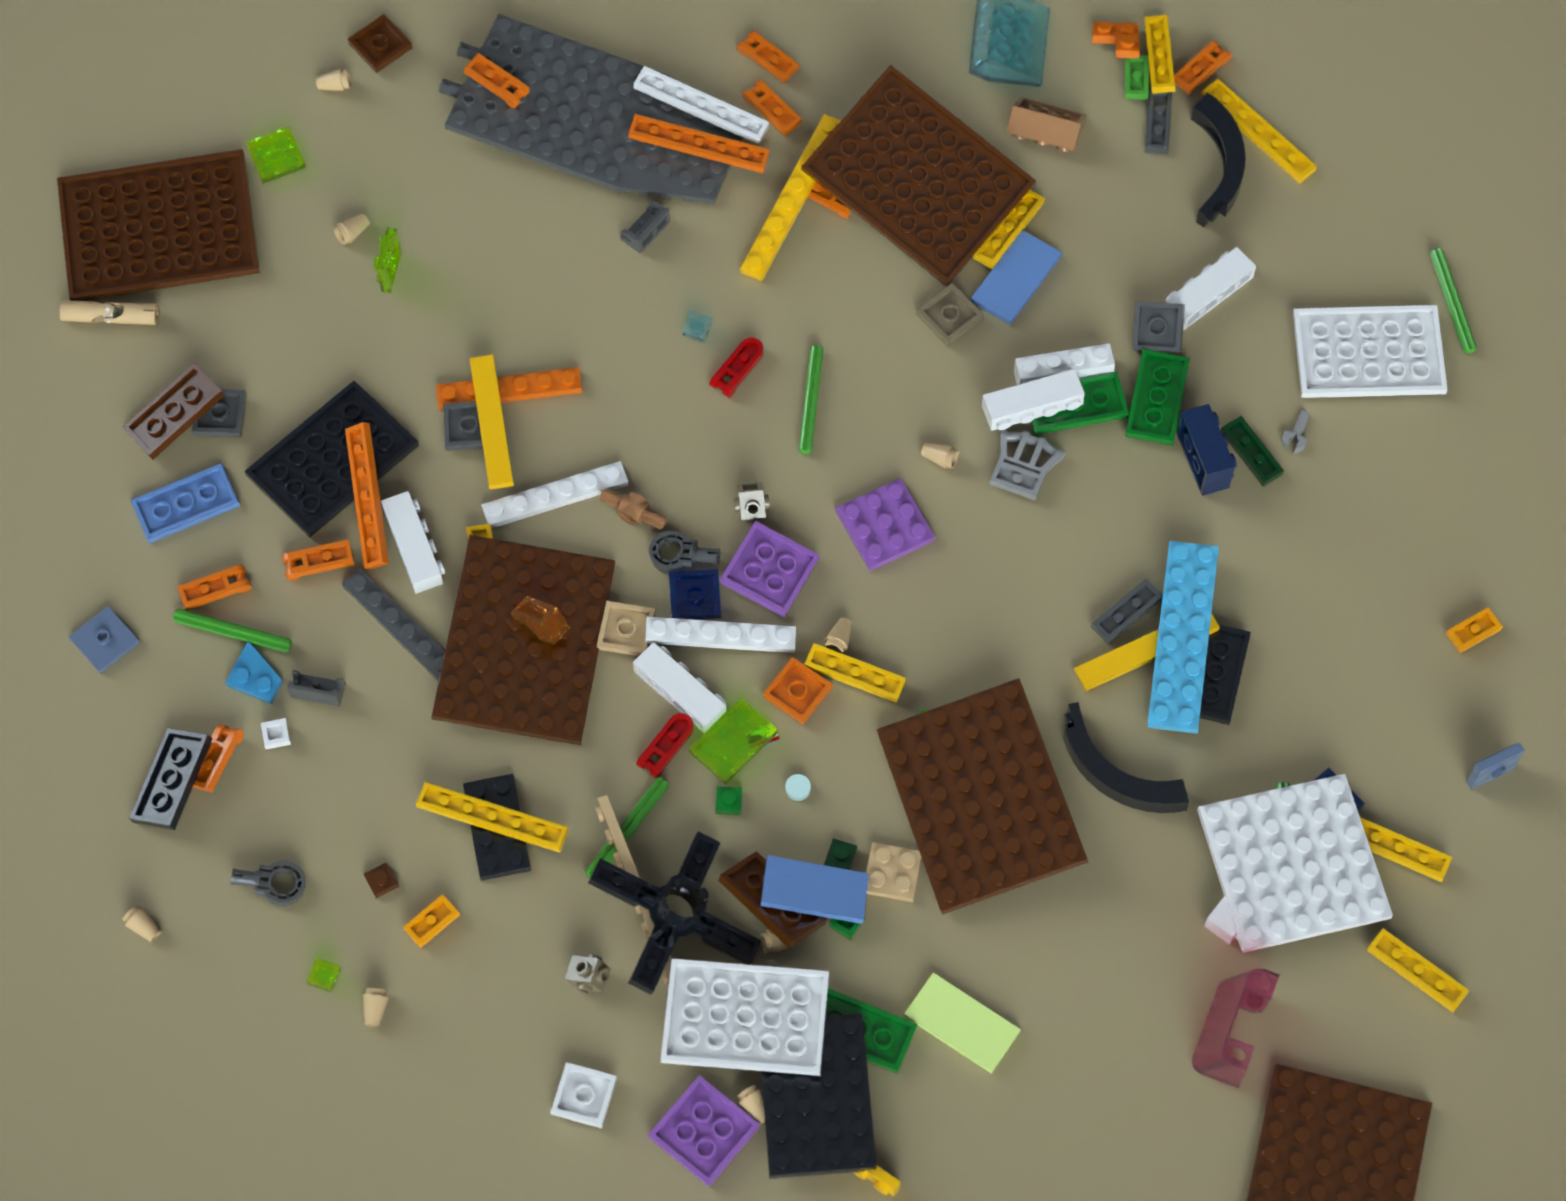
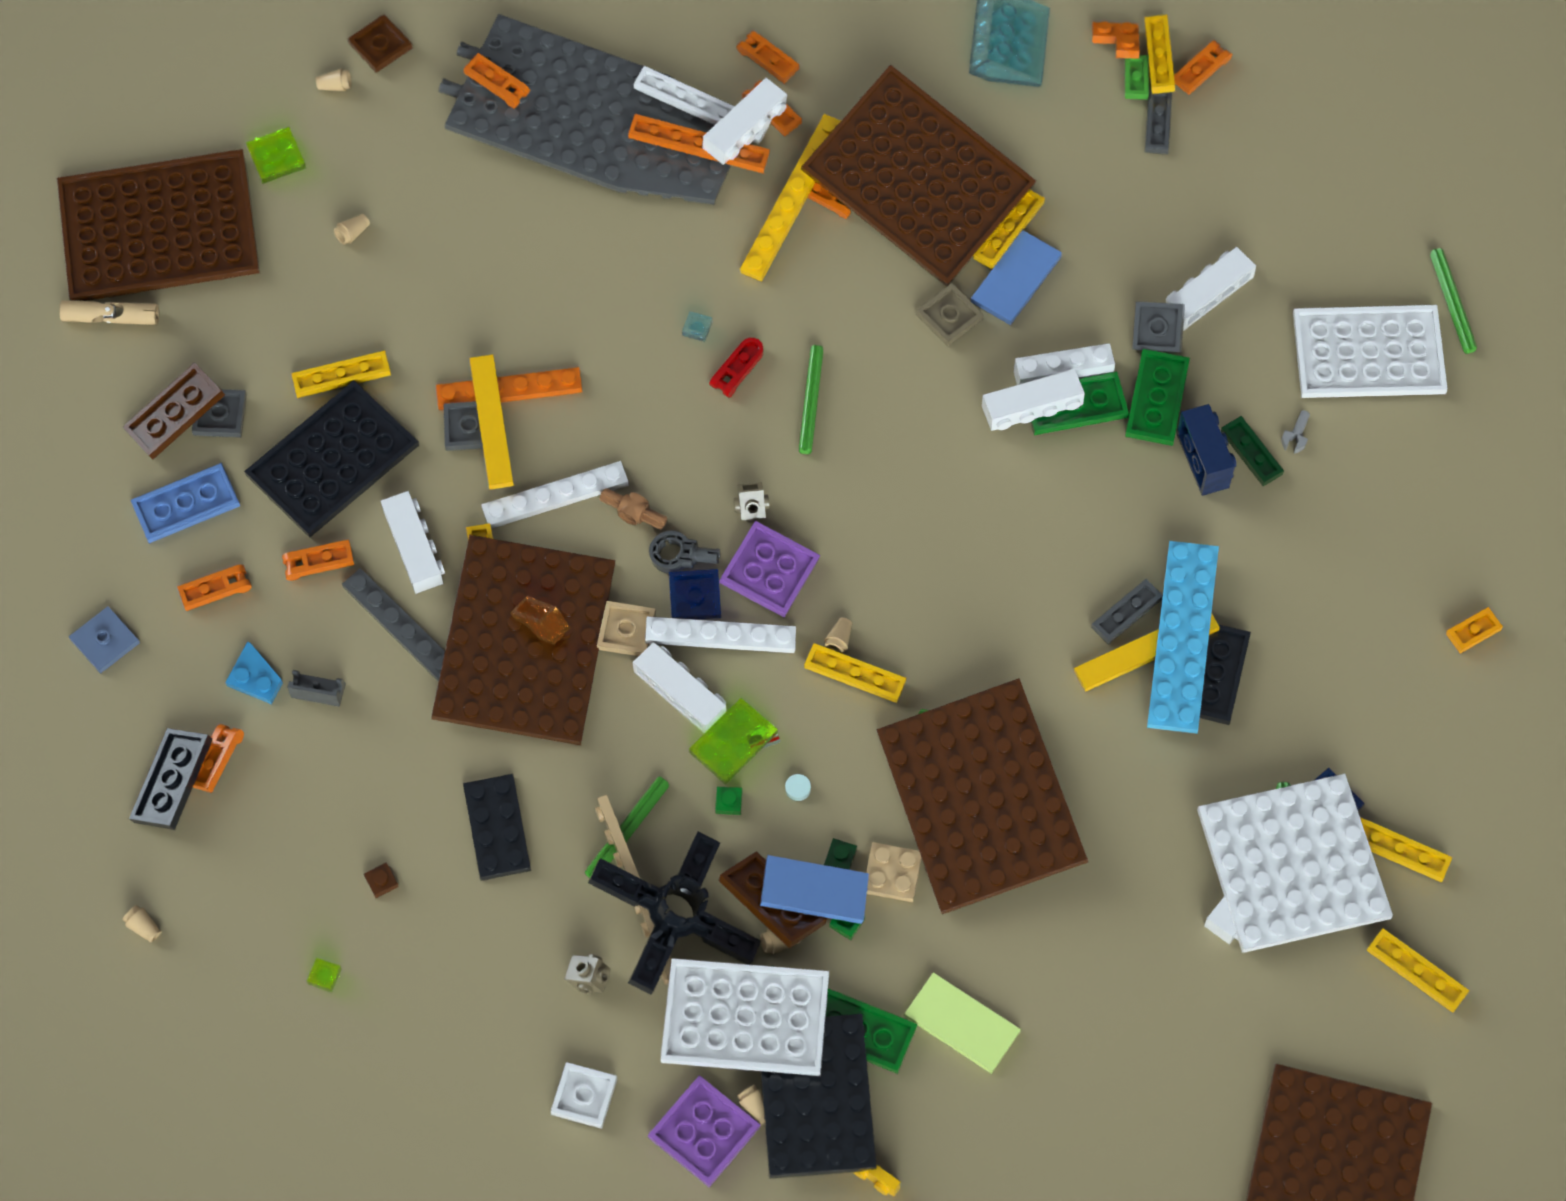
(232, 630): bright green axle -> none
(268, 873): dark grey pin -> none
(275, 733): white plate -> none
(340, 374): none -> yellow plate
(366, 496): orange plate -> none
(374, 1006): tan cone -> none
(388, 260): clear neon green plate -> none
(431, 921): light orange plate -> none
(492, 817): yellow tile -> none
(646, 227): dark grey hinge -> none
(666, 744): red plate -> none
(745, 121): none -> white brick
(797, 691): orange plate -> none
(885, 524): medium lavender plate -> none
(942, 455): tan cone -> none
(1020, 476): light grey plate -> none
(1046, 124): medium nougat slope -> none
(1114, 783): black arch -> none
(1212, 1054): clear pink windscreen -> none
(1227, 136): black arch -> none
(1262, 133): yellow tile -> none
(1495, 765): sand blue plate -> none

